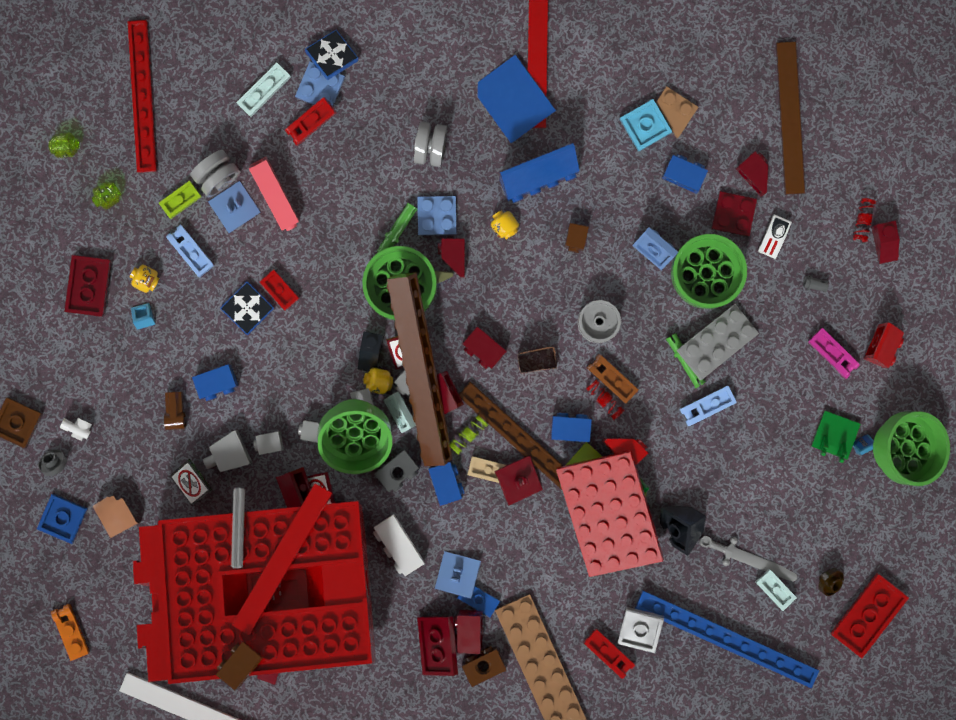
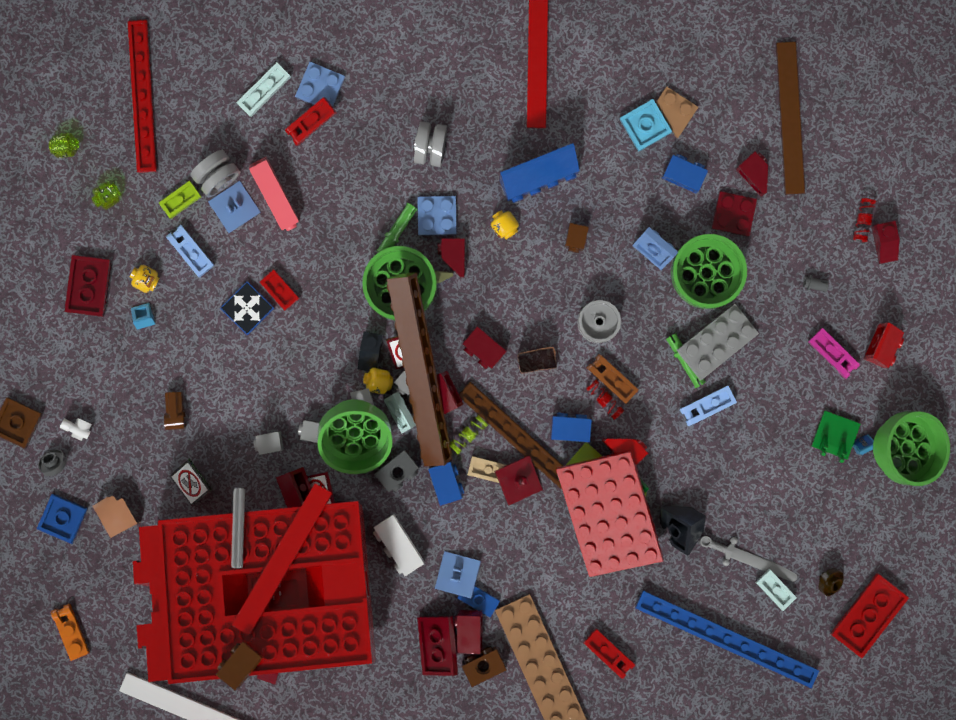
(215, 382): blue brick -> none
(228, 453): light grey torso -> none
(331, 54): tile -> none
(513, 99): blue sticker -> none
(640, 629): tile -> none
(774, 236): slope -> none

